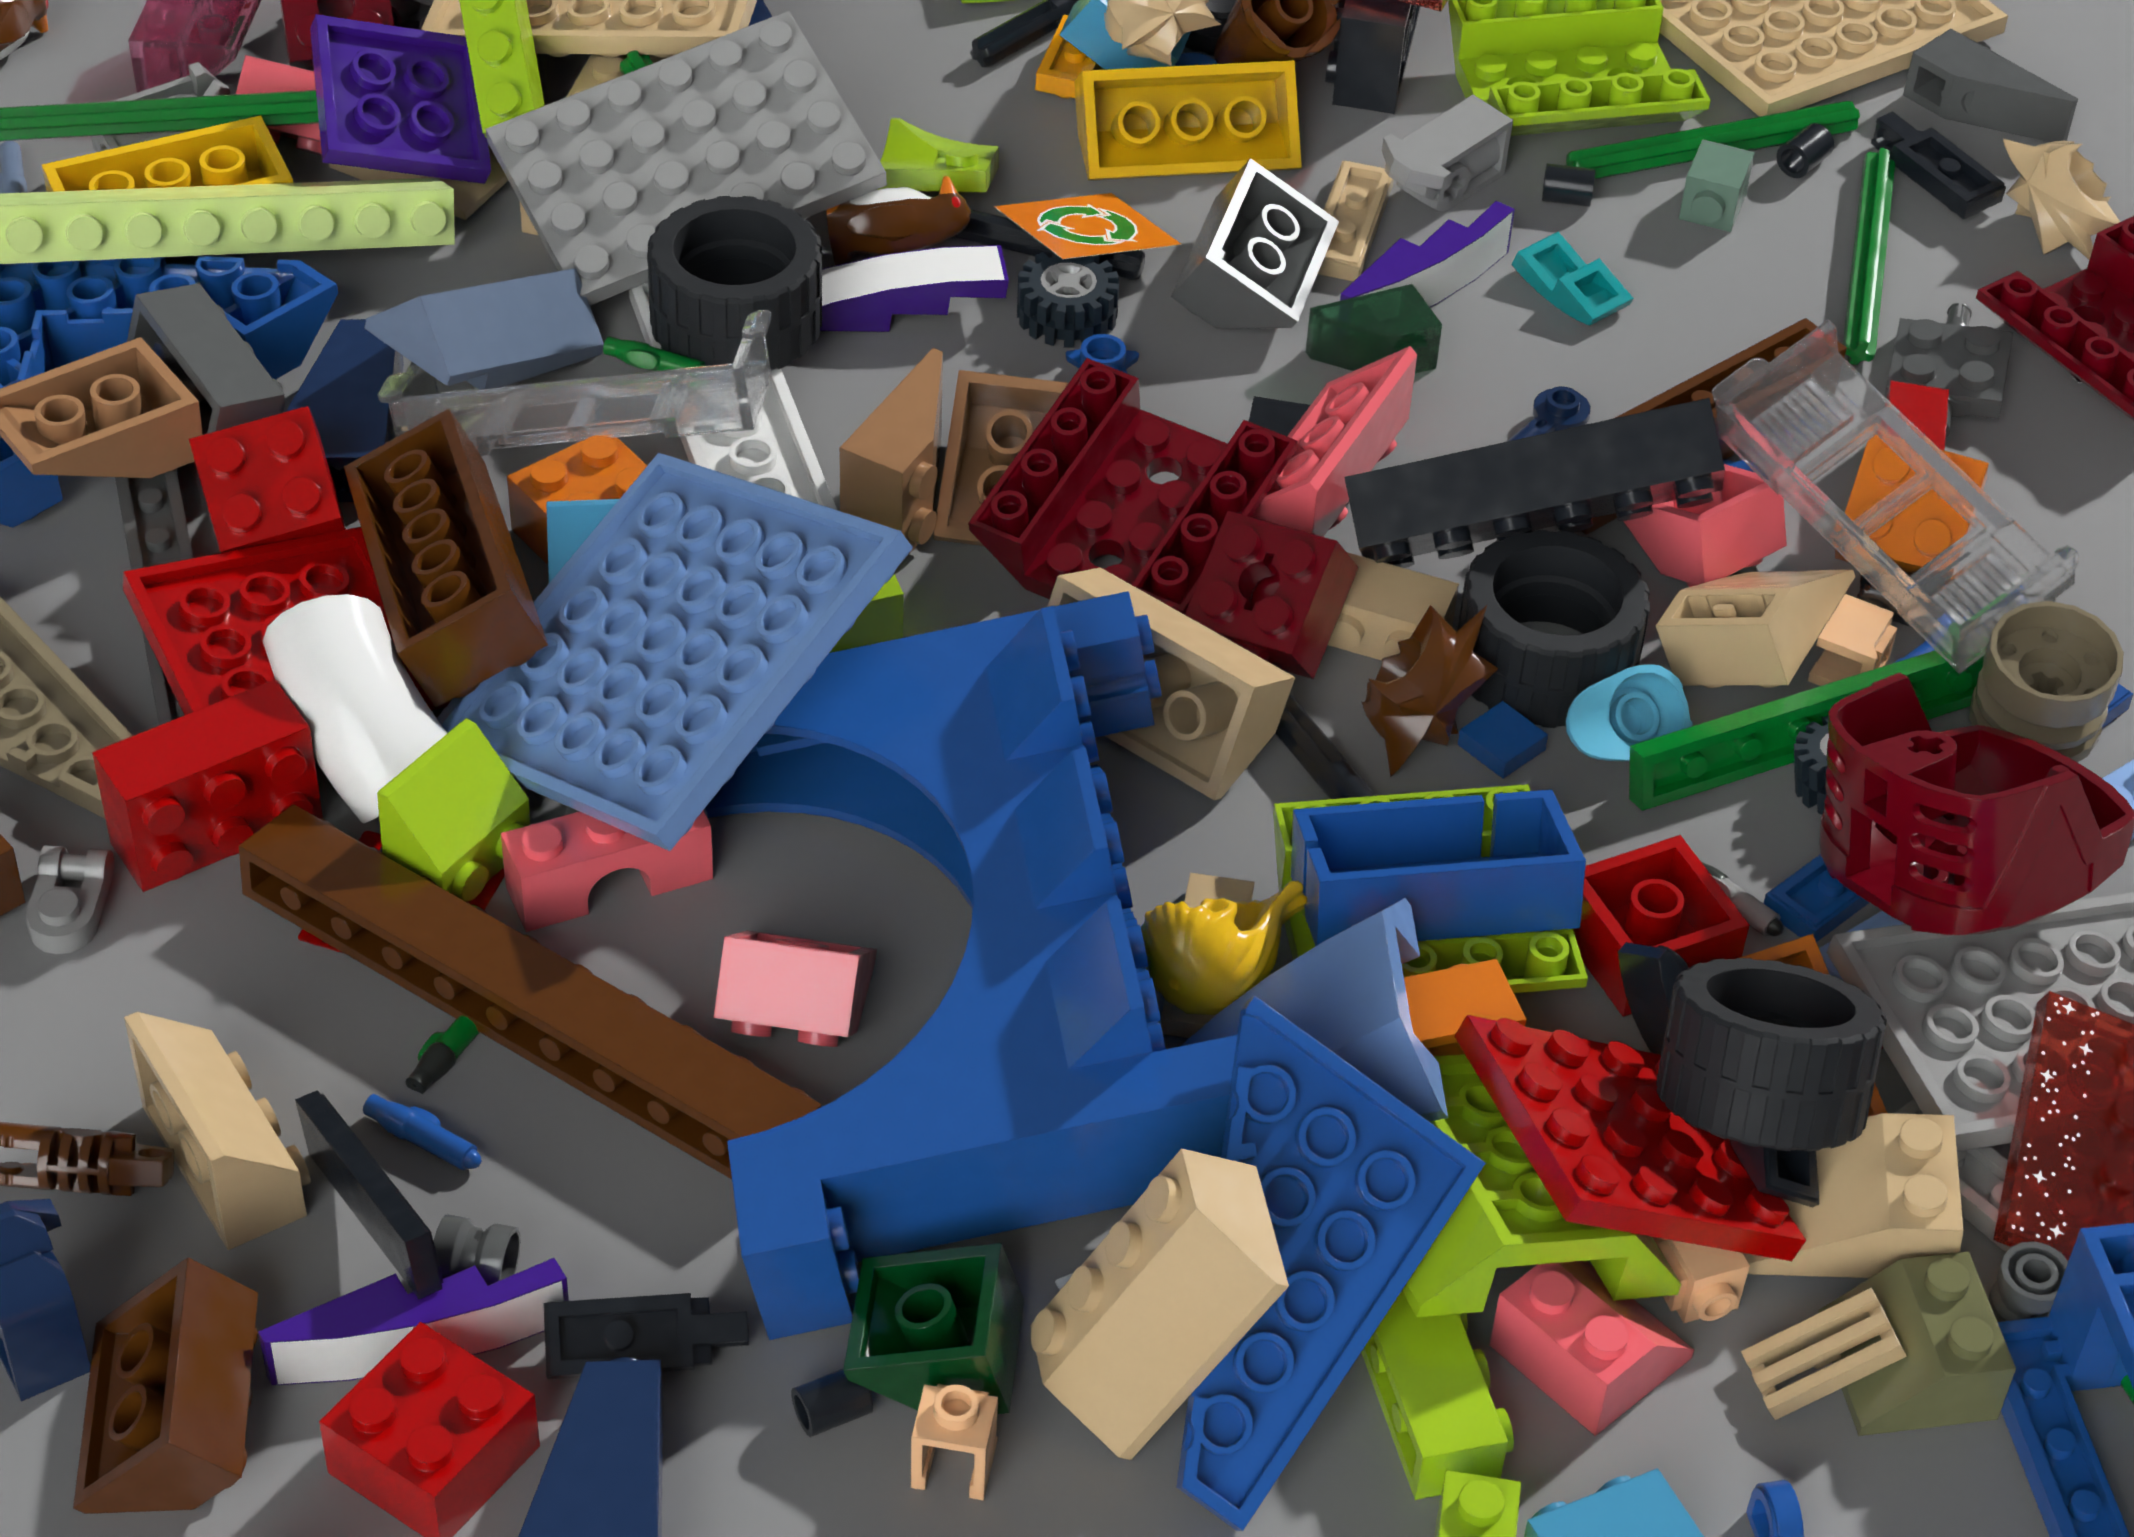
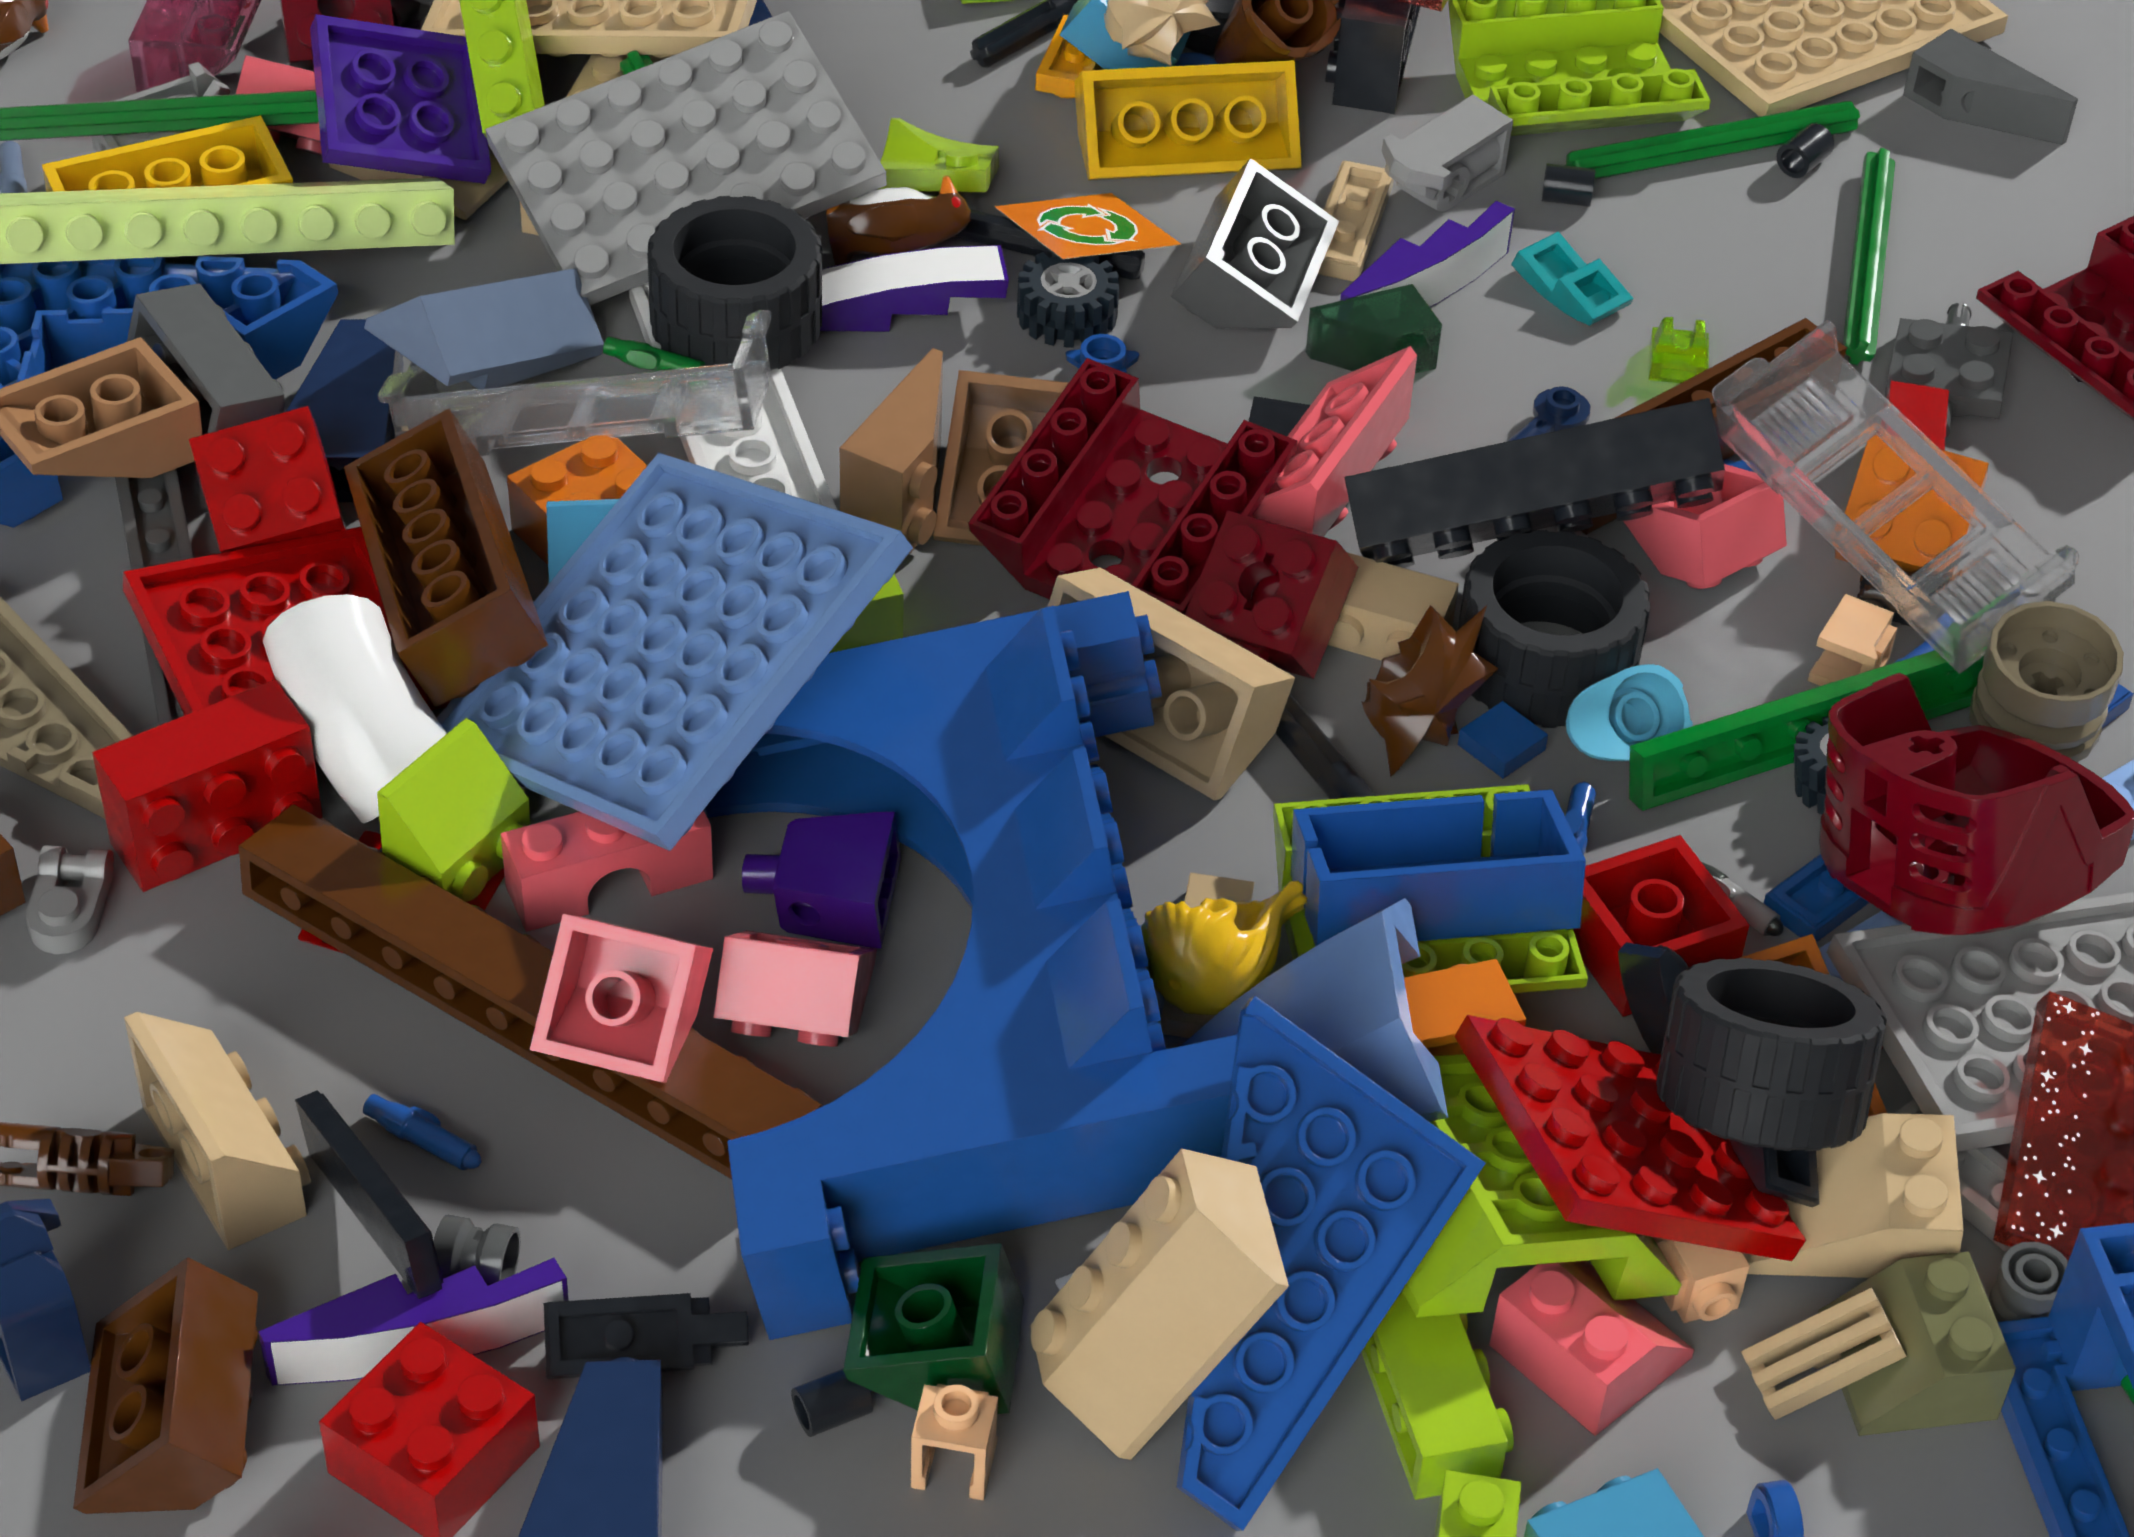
(440, 1053): piece -> none
(620, 997): none -> coral slope
(832, 876): none -> dark purple torso
(1580, 811): none -> blue piece
(1677, 353): none -> clear neon green tile
(1716, 185): sand green brick -> none
(1749, 626): tan slope -> none
(1938, 166): black hinge -> none
(2059, 194): tan hair -> none

